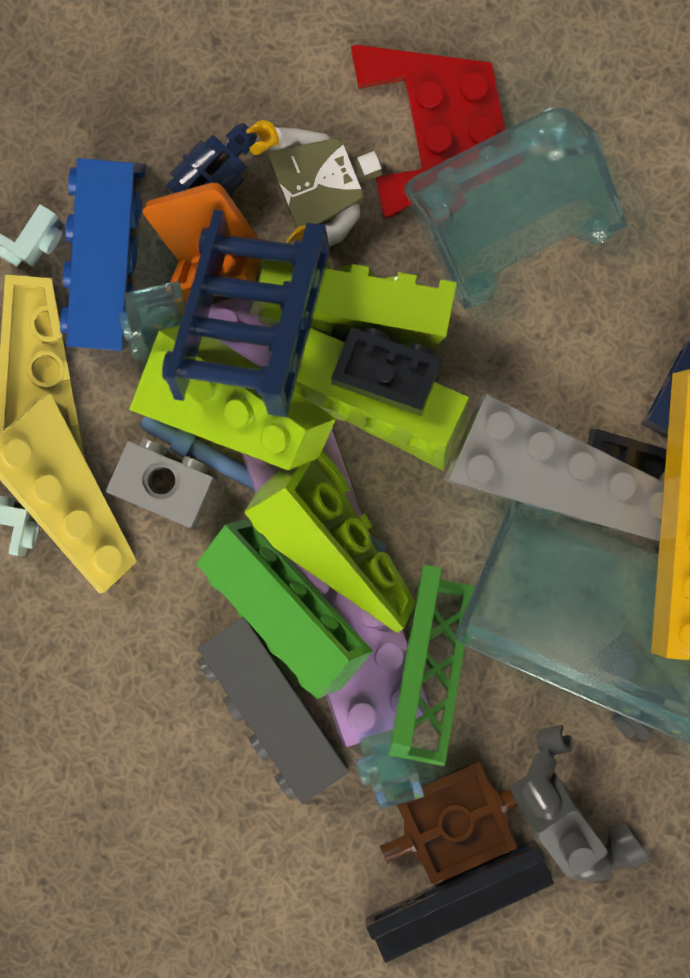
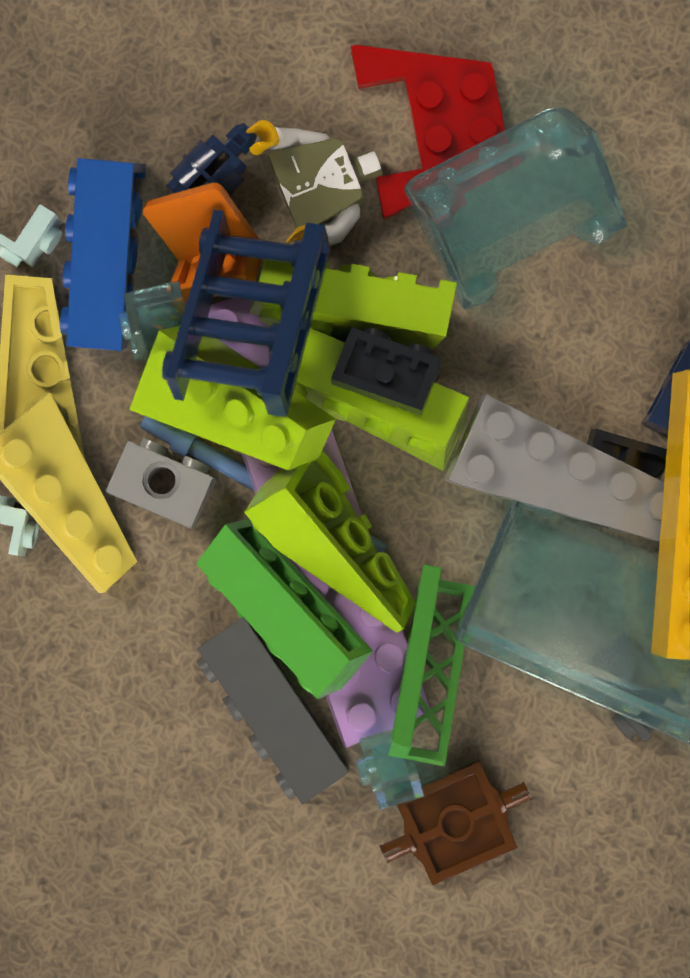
(459, 901): black fence -> none
(563, 823): dark grey torso -> none

